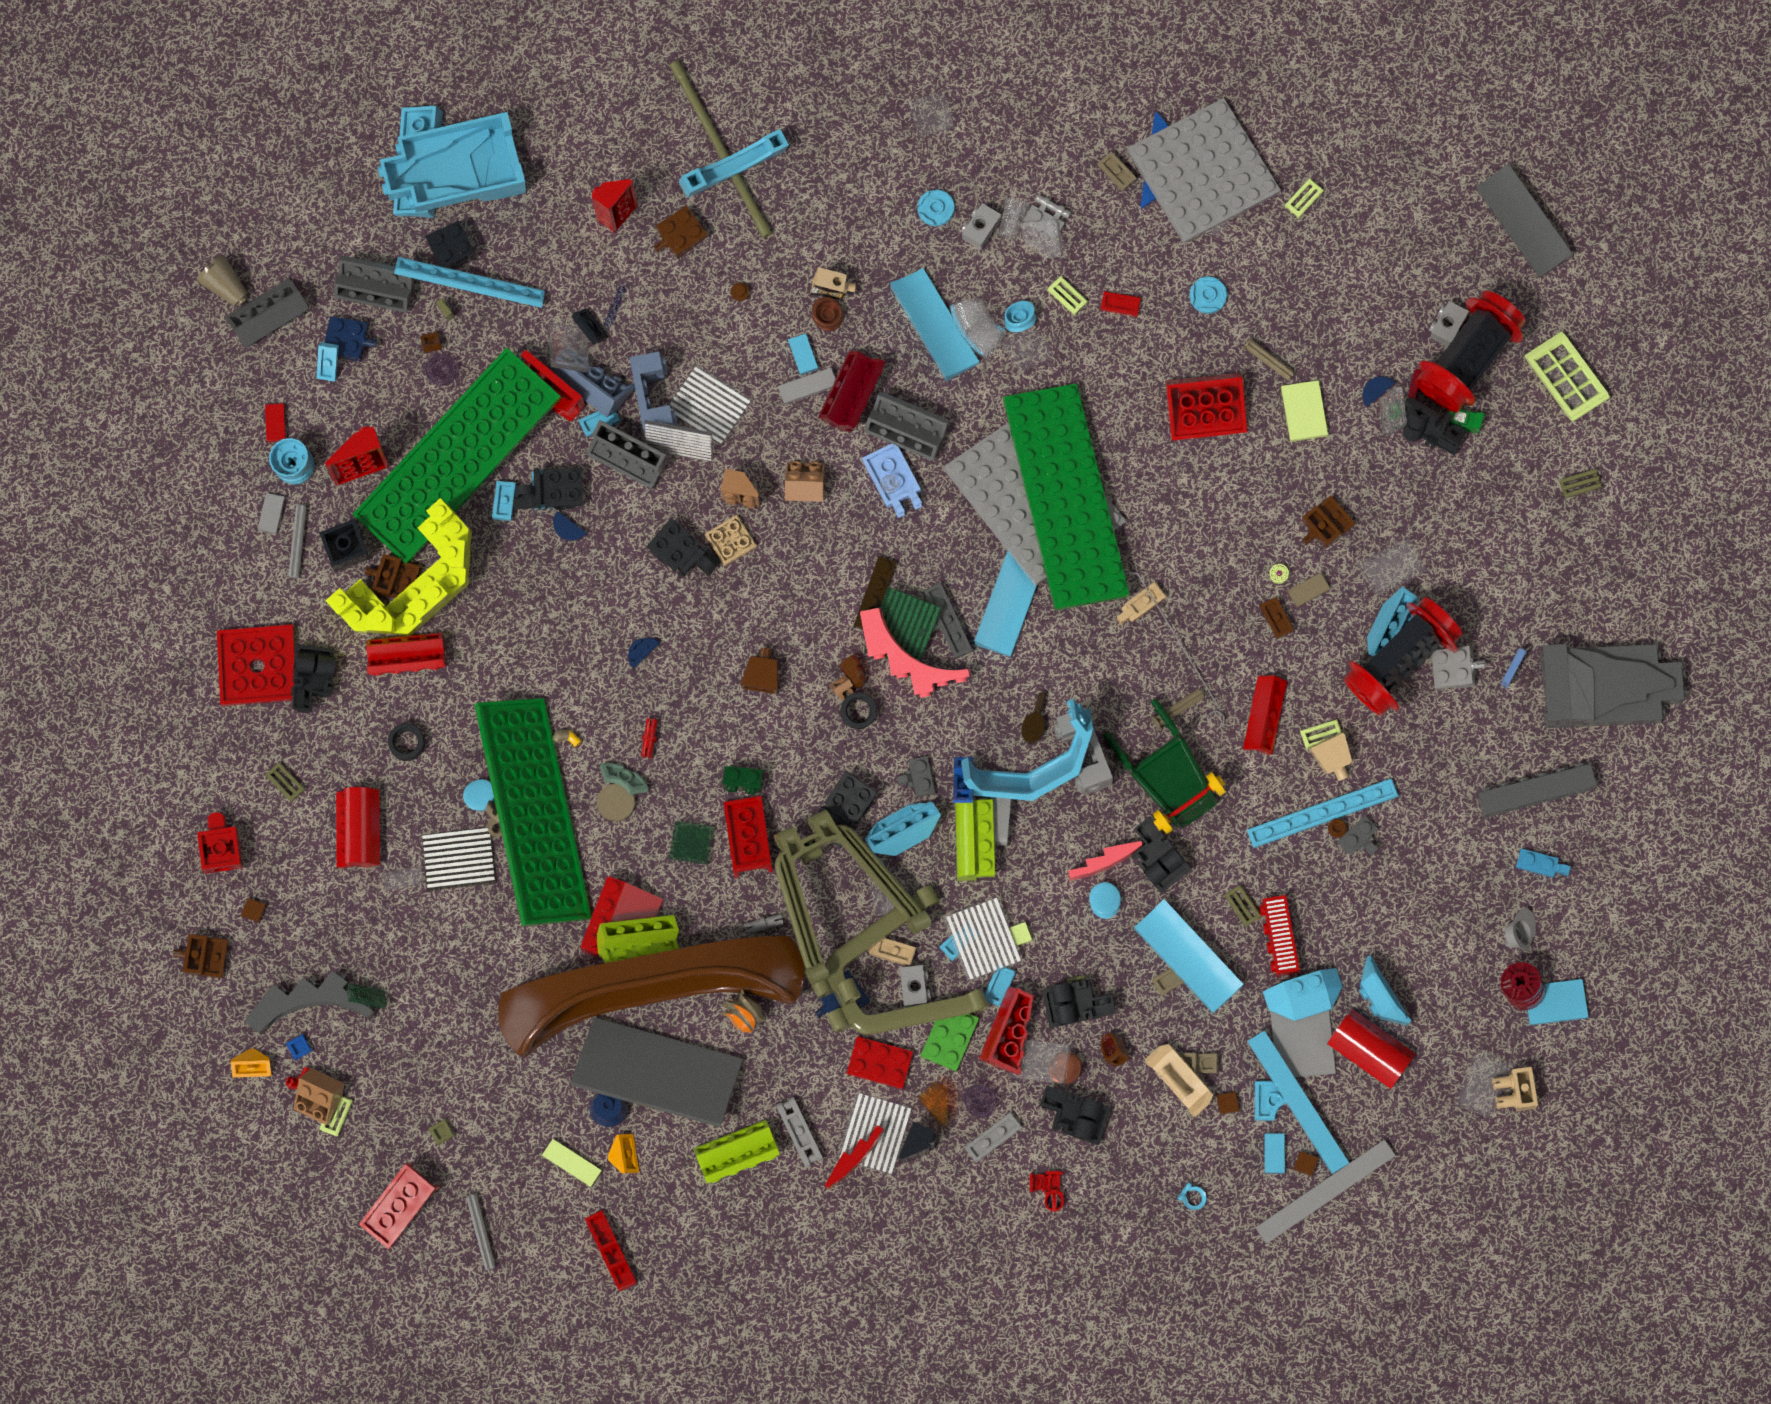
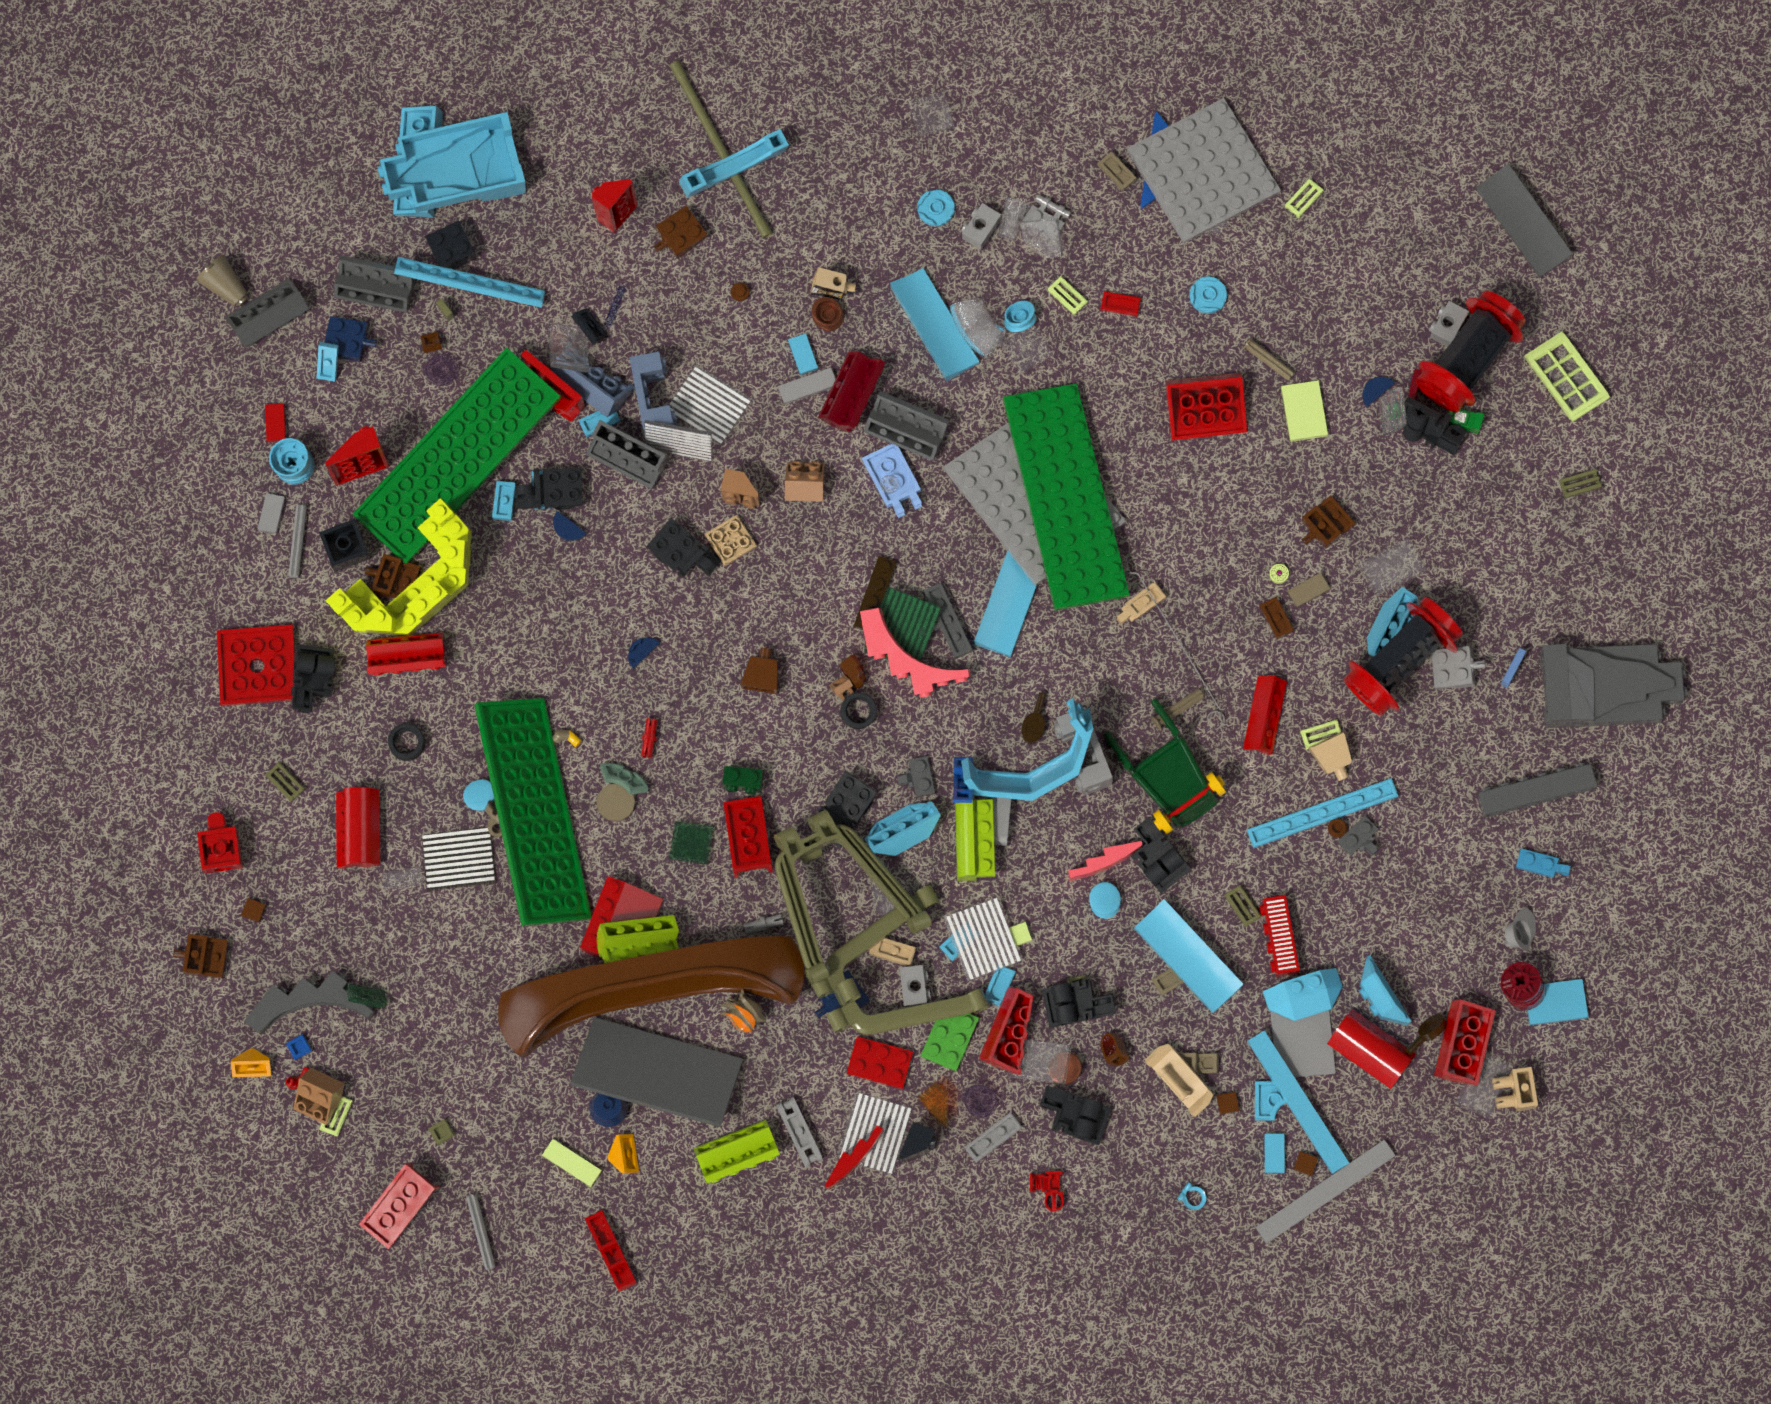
(1428, 1031): none -> dark brown piece
(1464, 1042): none -> red slope

